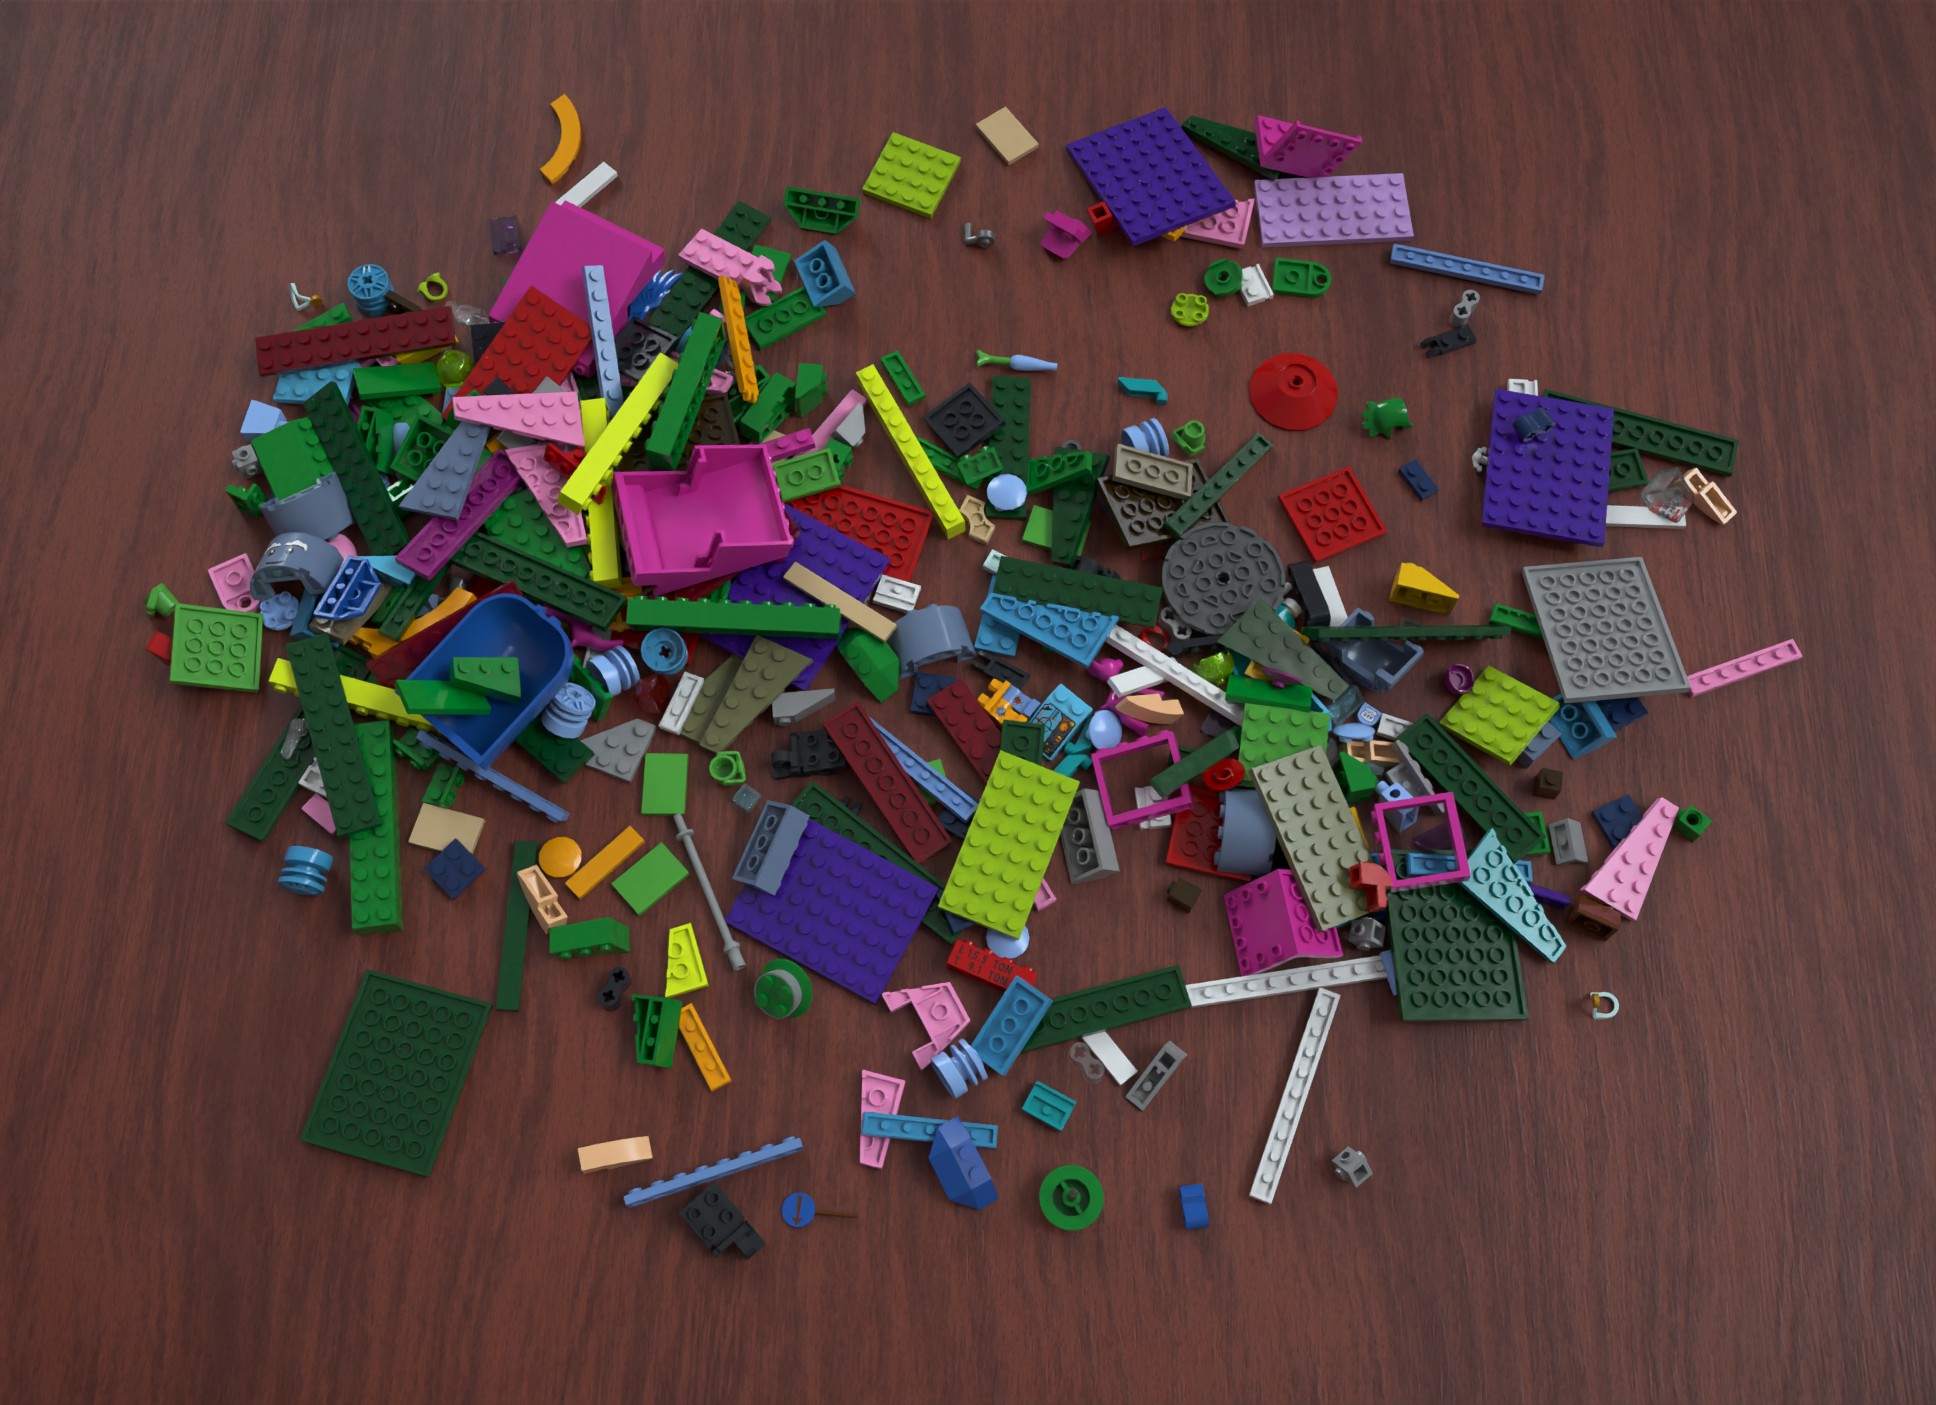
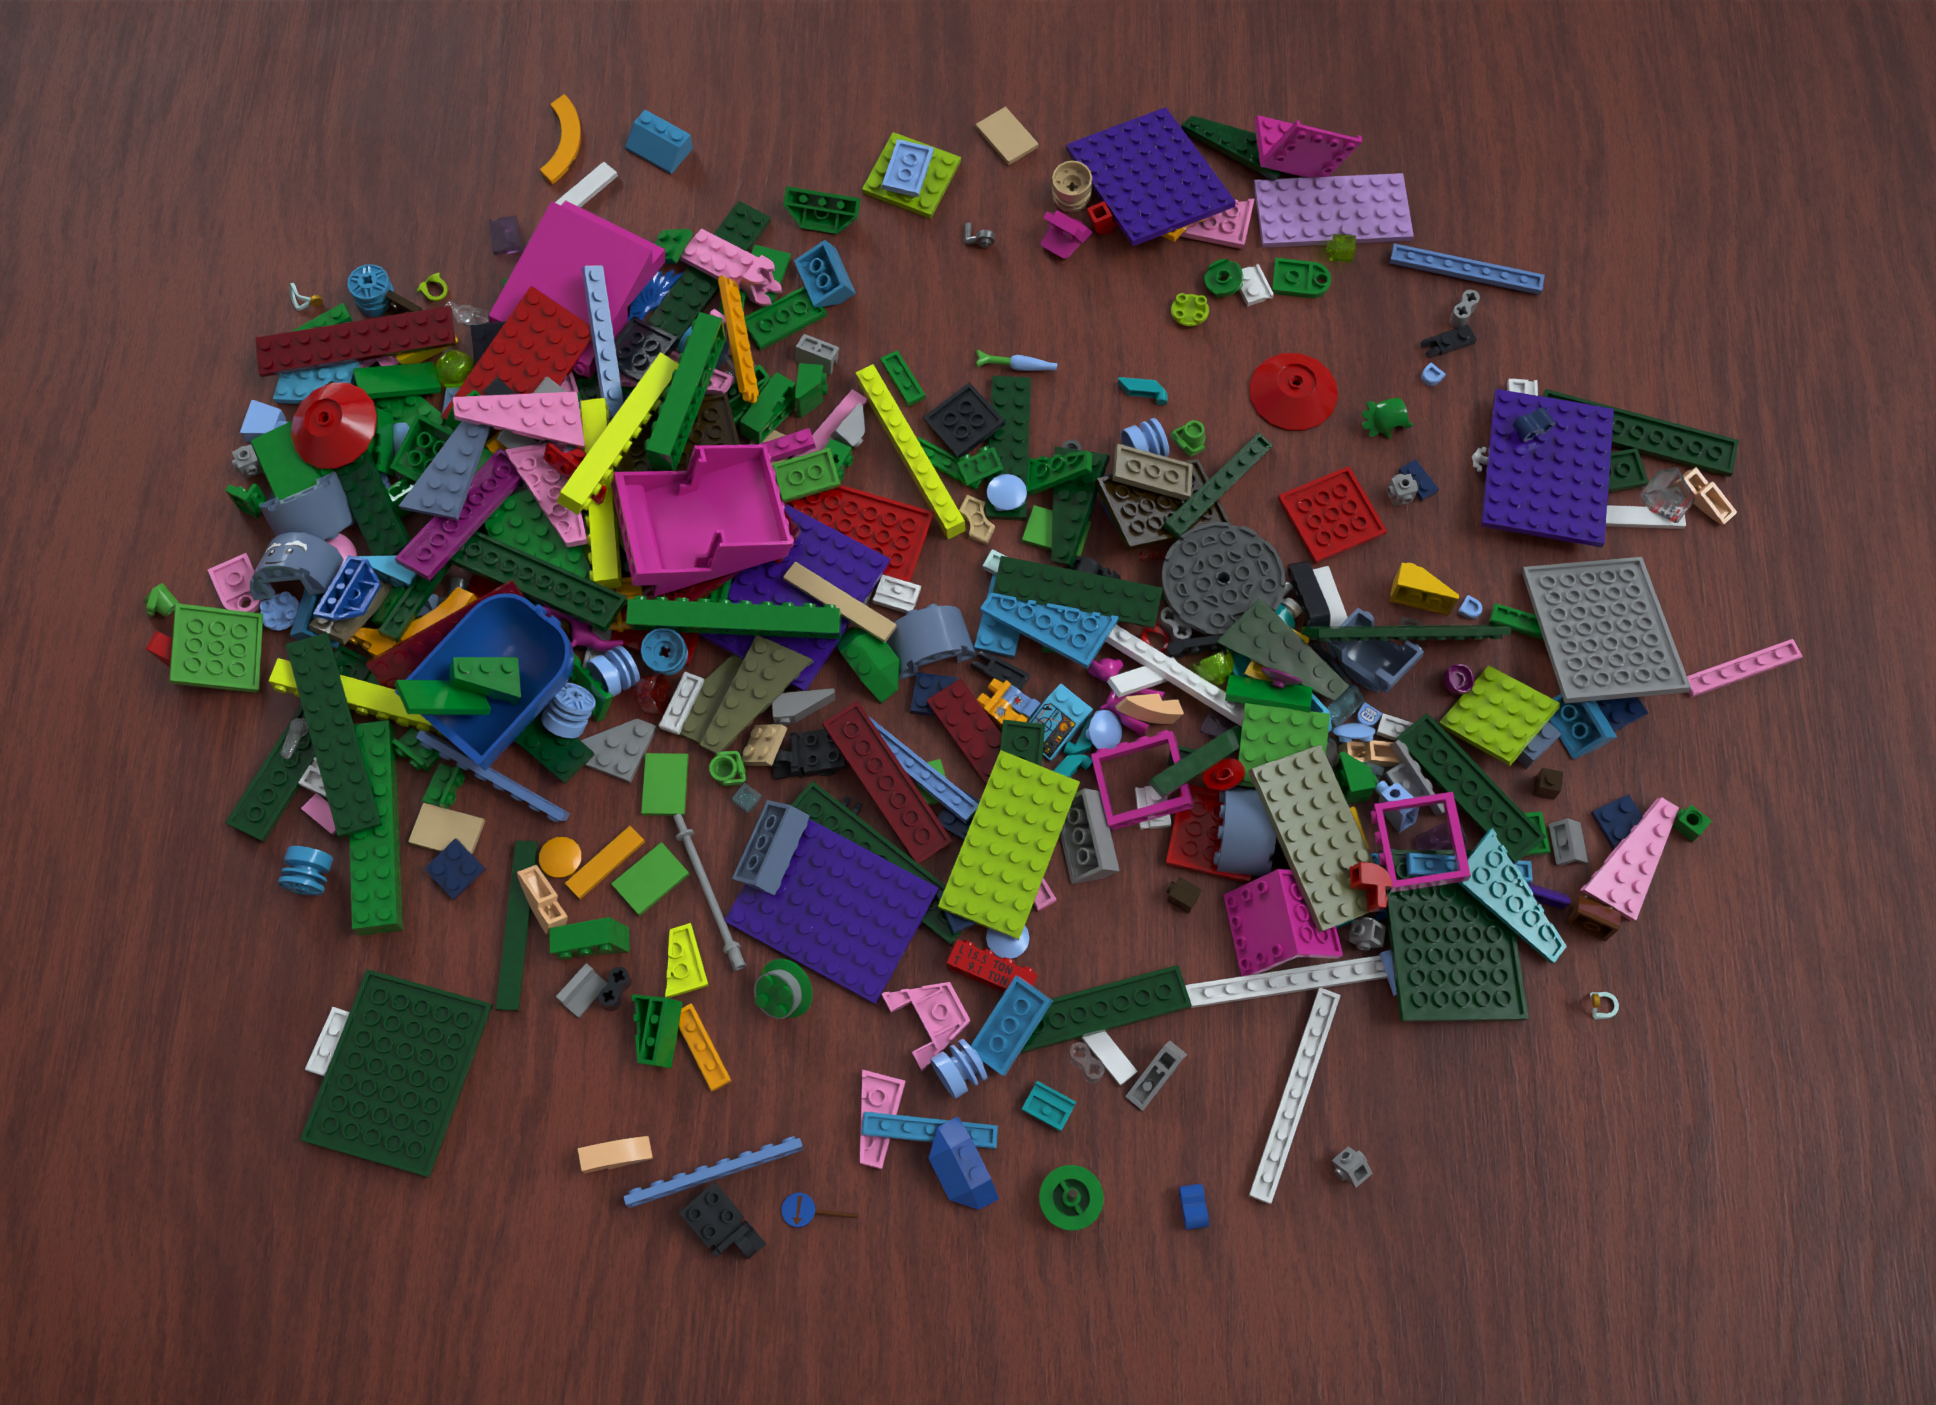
(327, 1042): none -> white tile
(344, 434): none -> red dish
(581, 990): none -> light grey panel
(659, 142): none -> dark azure slope
(674, 243): none -> green plate
(763, 745): none -> tan plate
(815, 351): none -> light grey hinge
(908, 168): none -> light blue plate
(1072, 186): none -> tan wheel
(1341, 248): none -> clear neon green brick
(1402, 489): none -> light grey brick
(1432, 375): none -> light blue tile
(1470, 608): none -> light blue tile

